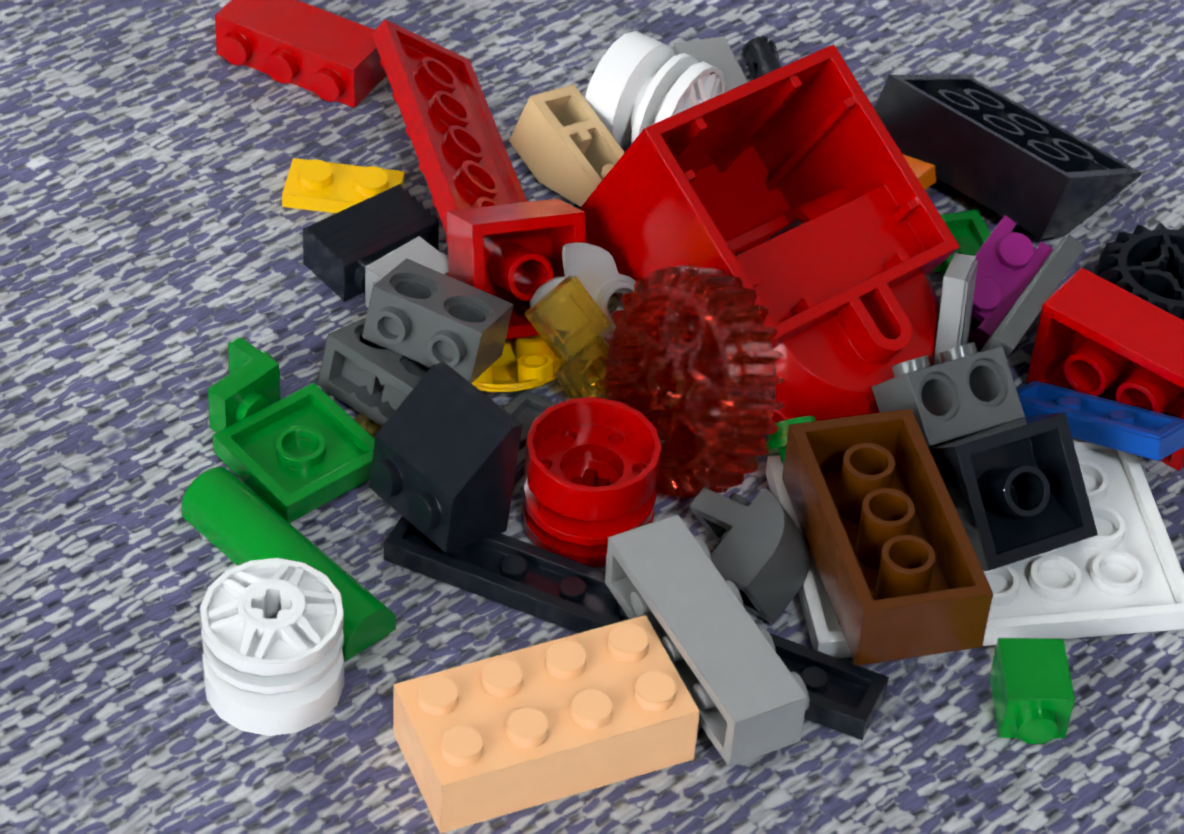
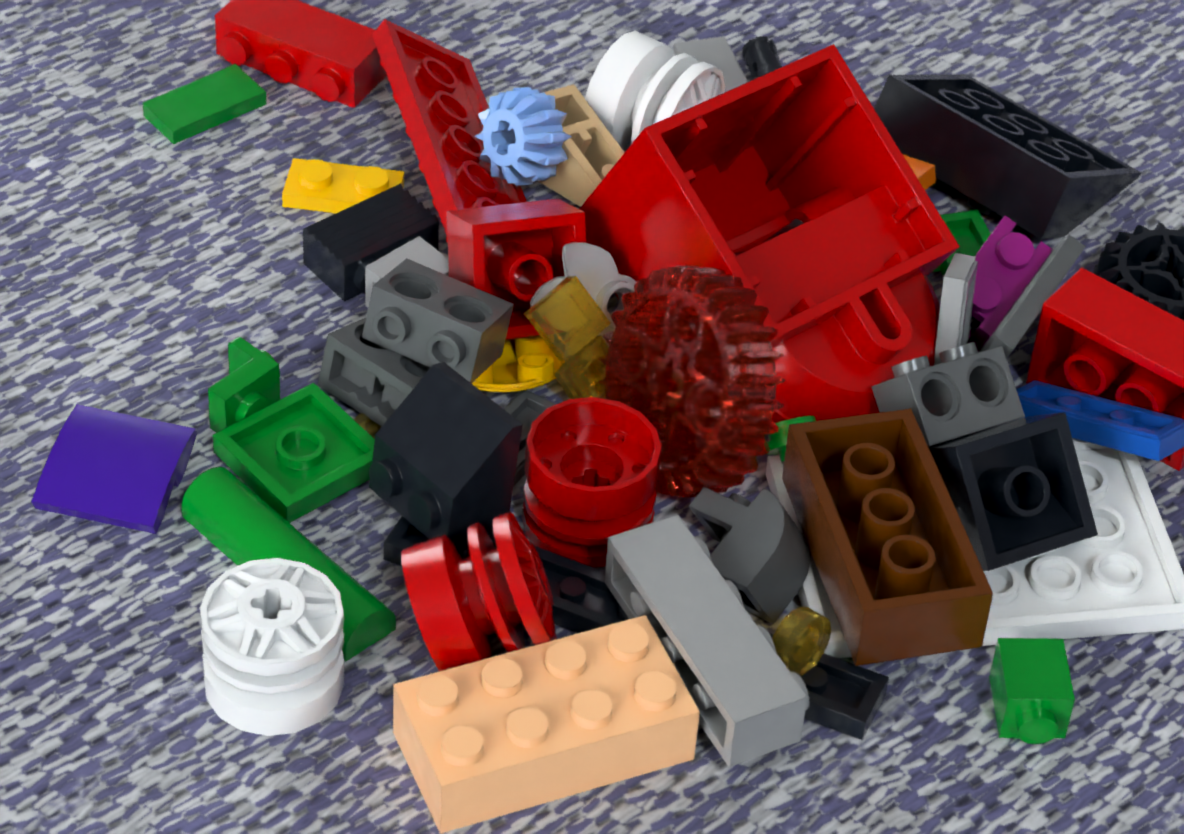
(114, 468): none -> dark purple slope
(204, 103): none -> green tile
(477, 596): none -> red wheel
(522, 136): none -> light blue gear
(802, 639): none -> clear yellow tile

